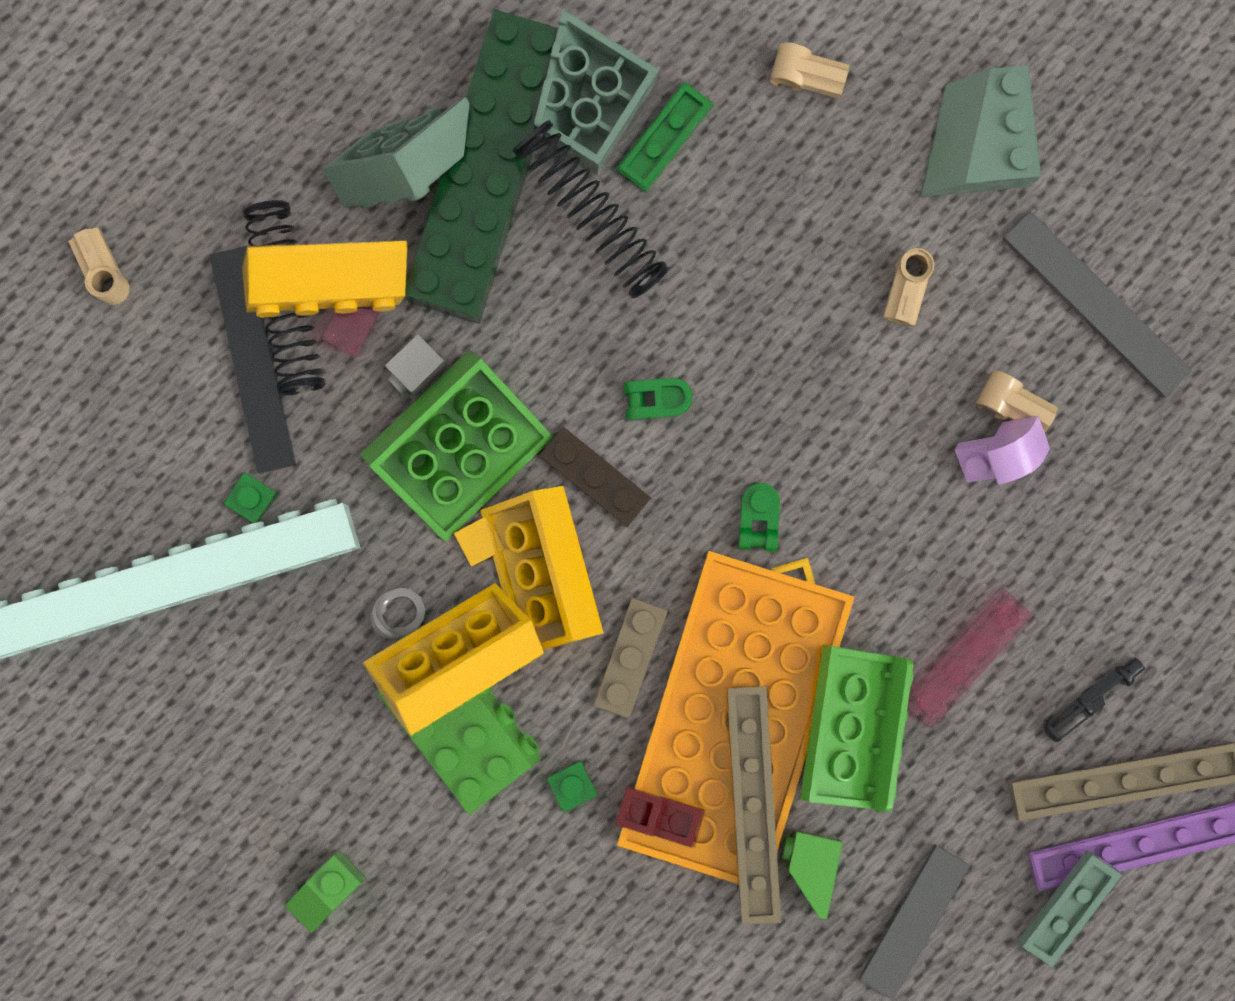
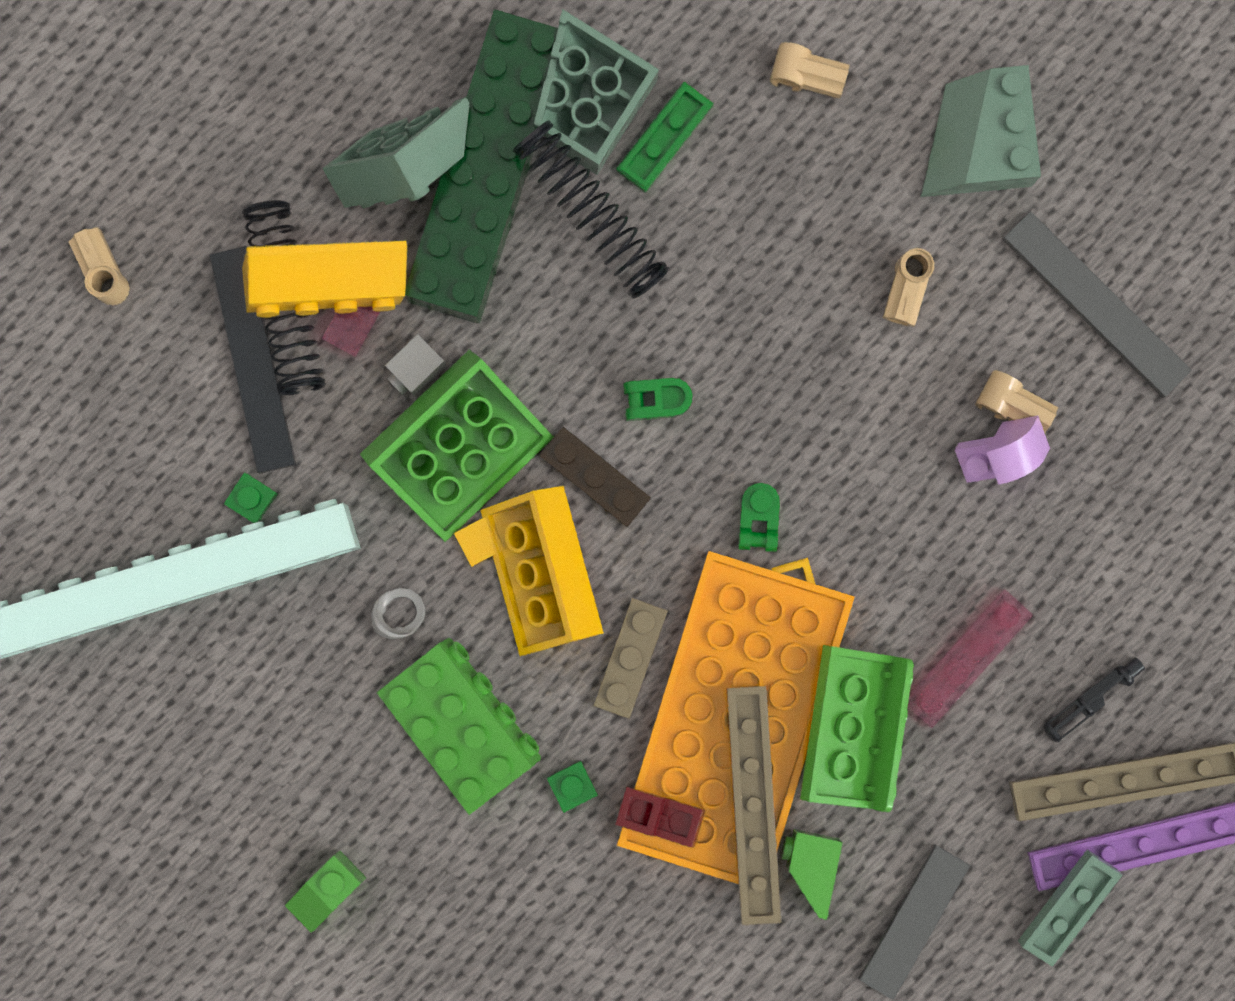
(454, 658): yellow slope -> none

